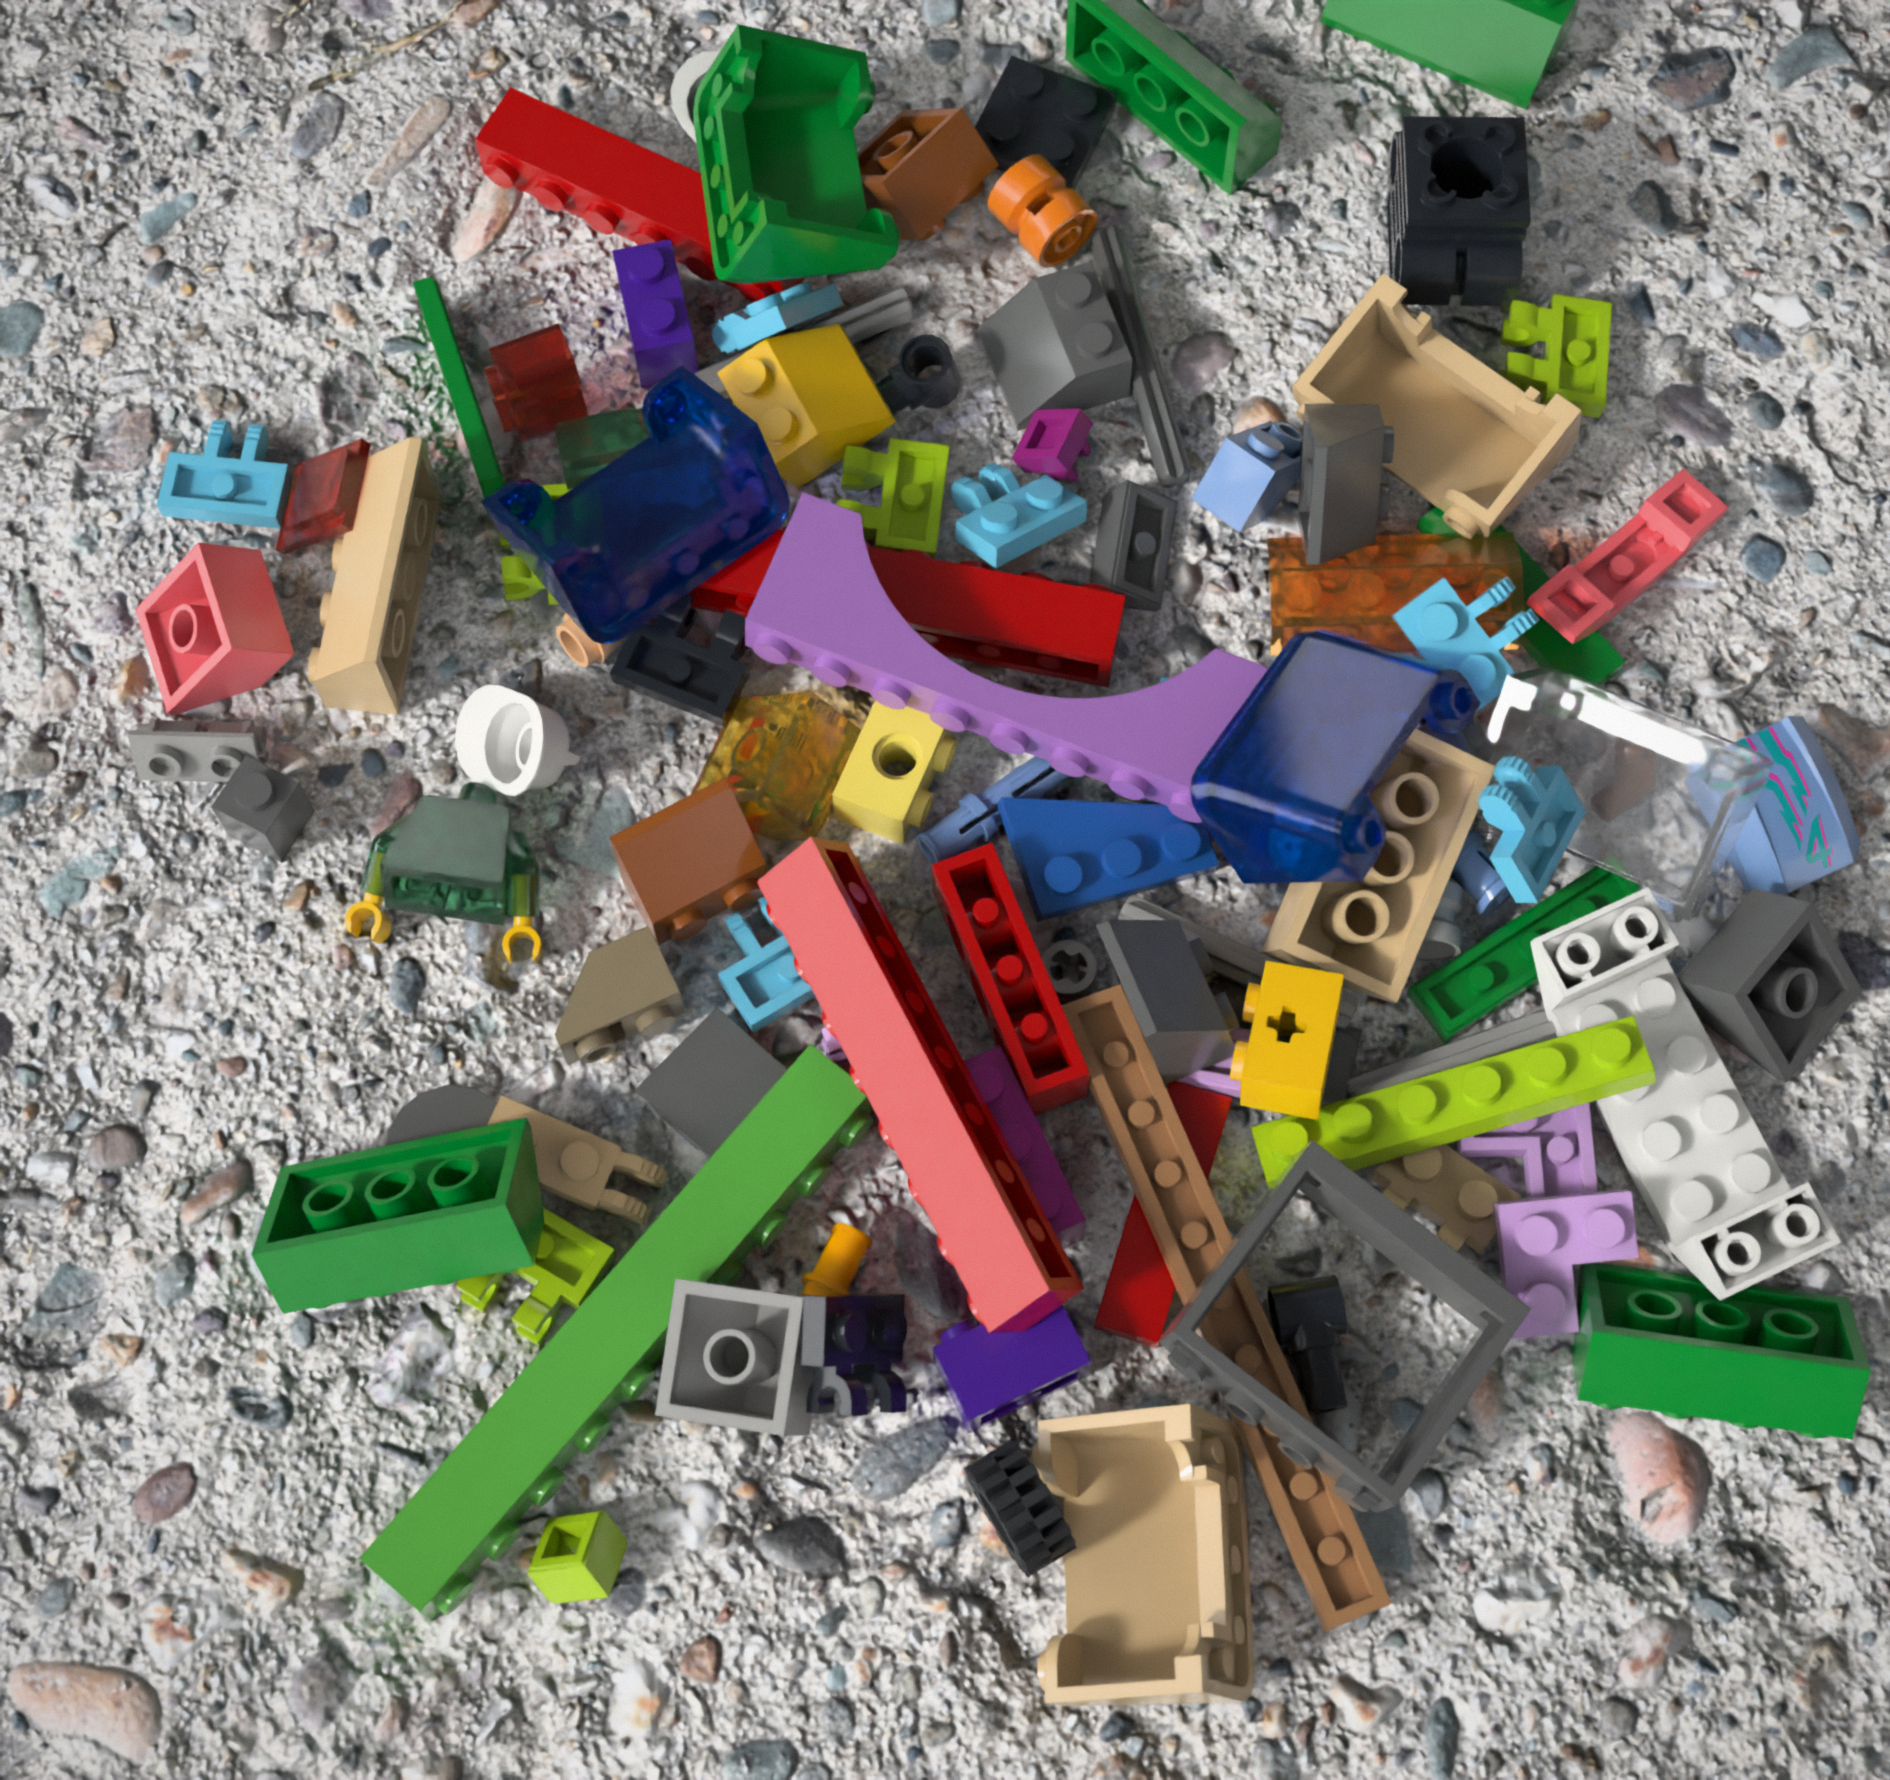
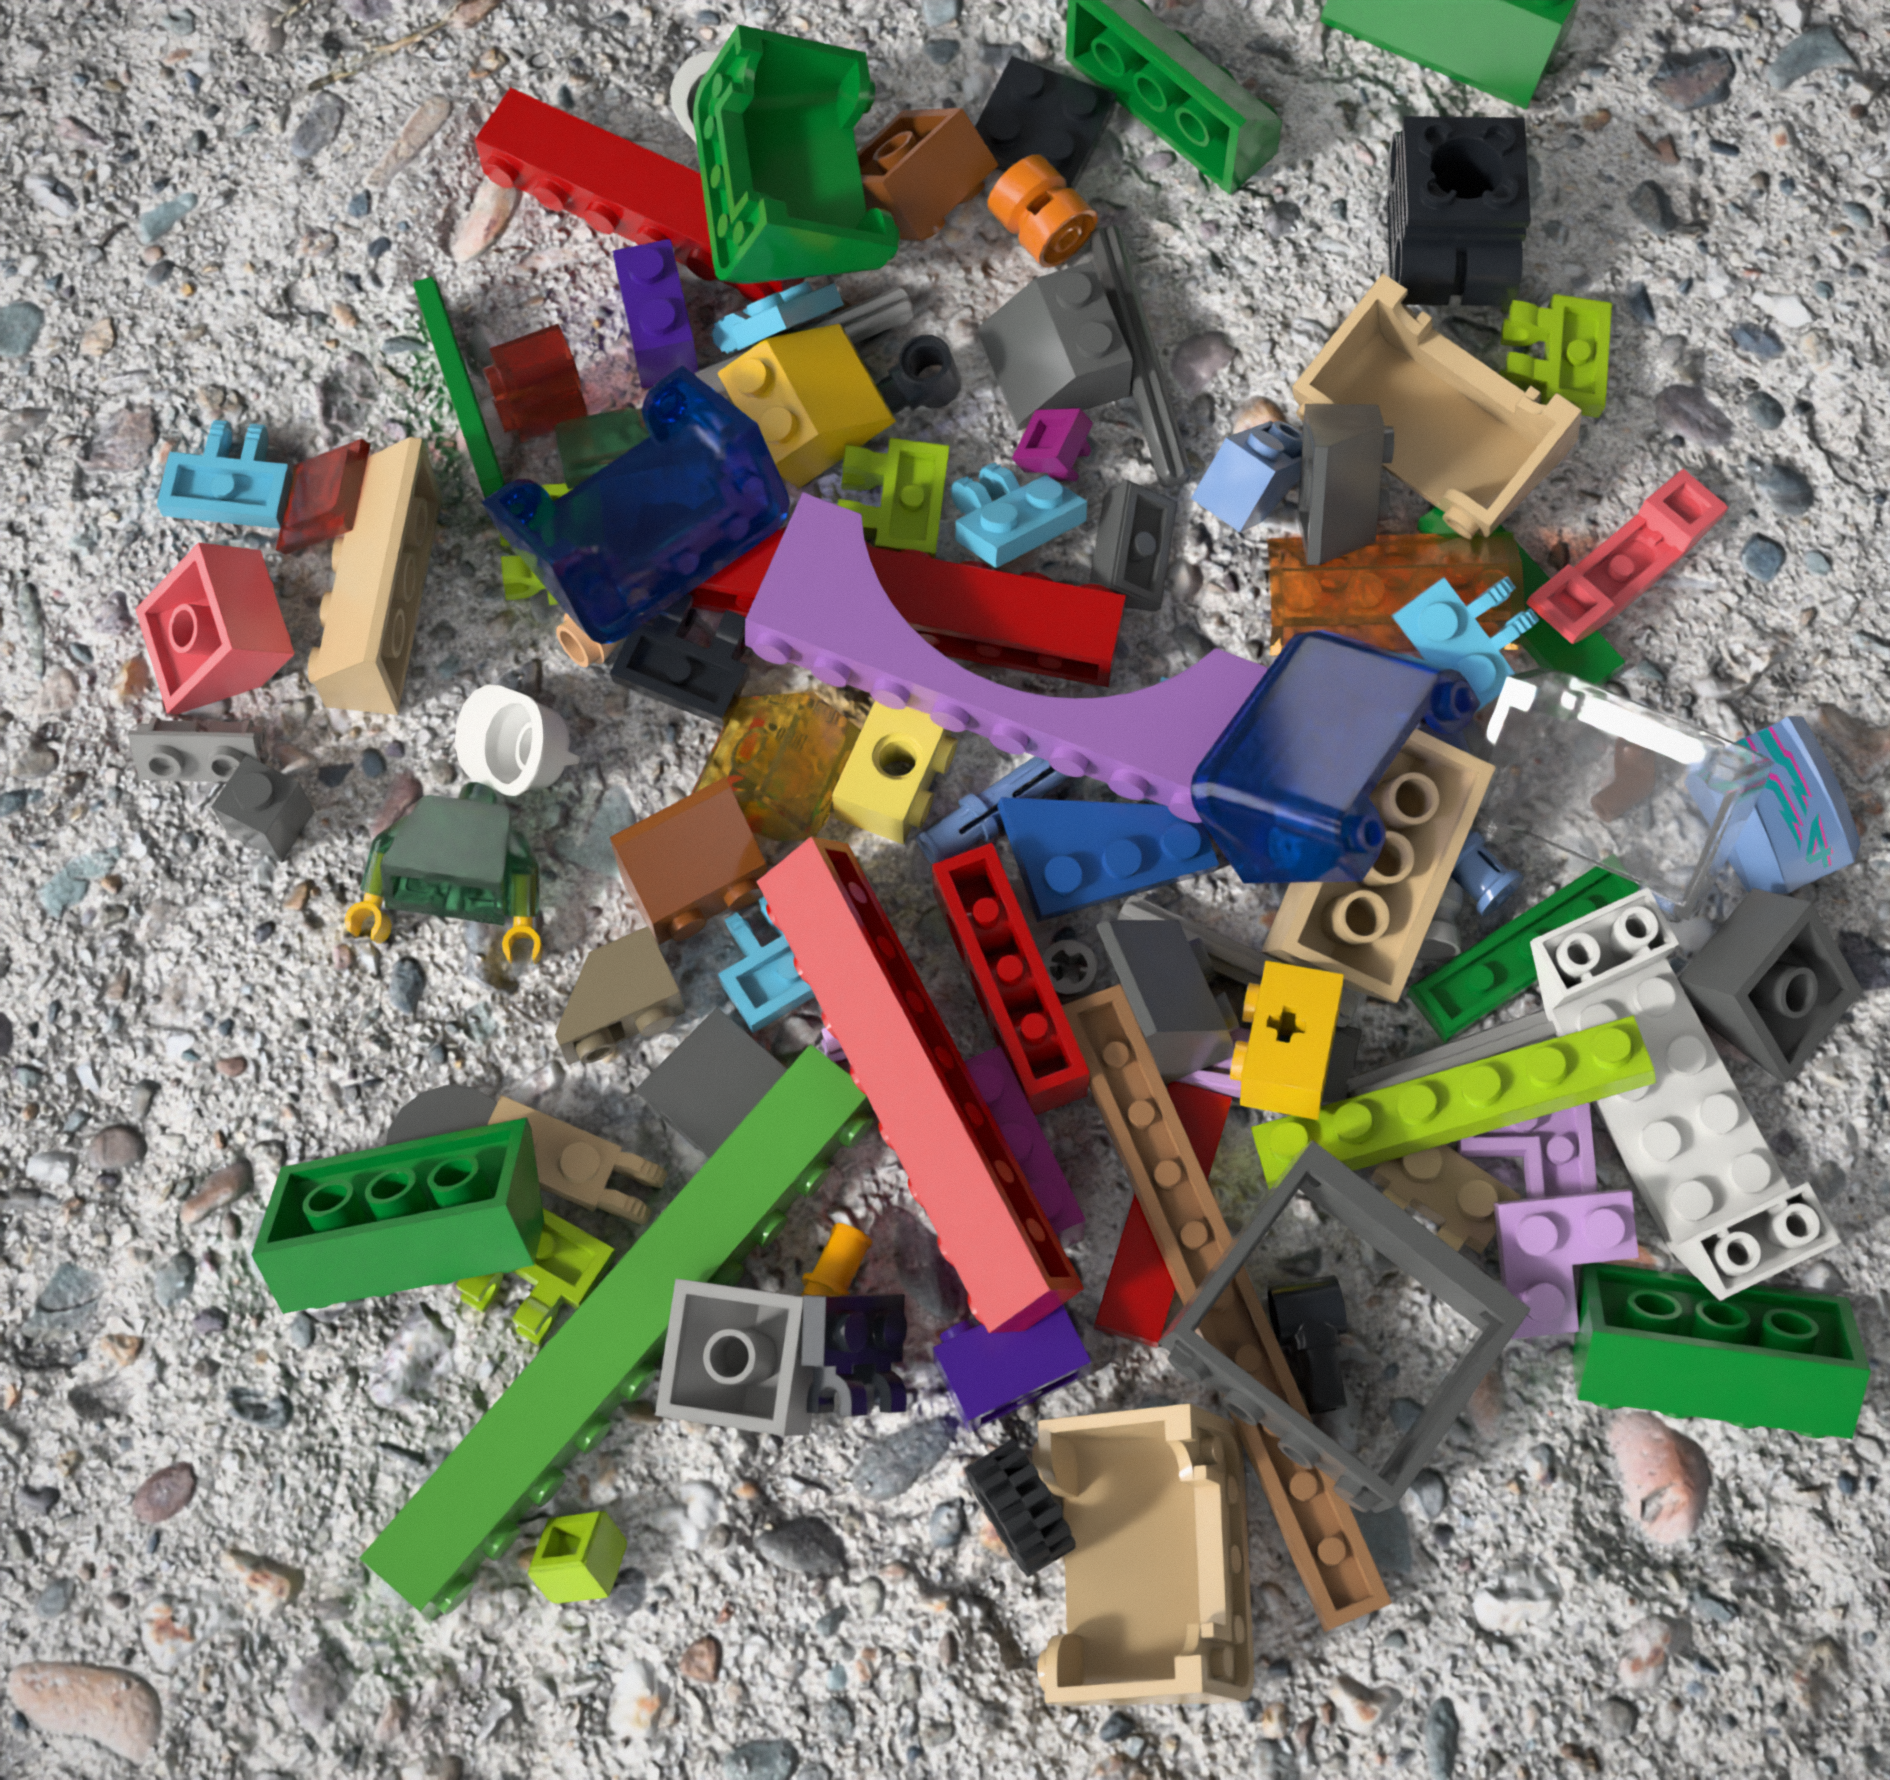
(1537, 824): medium azure hinge -> none

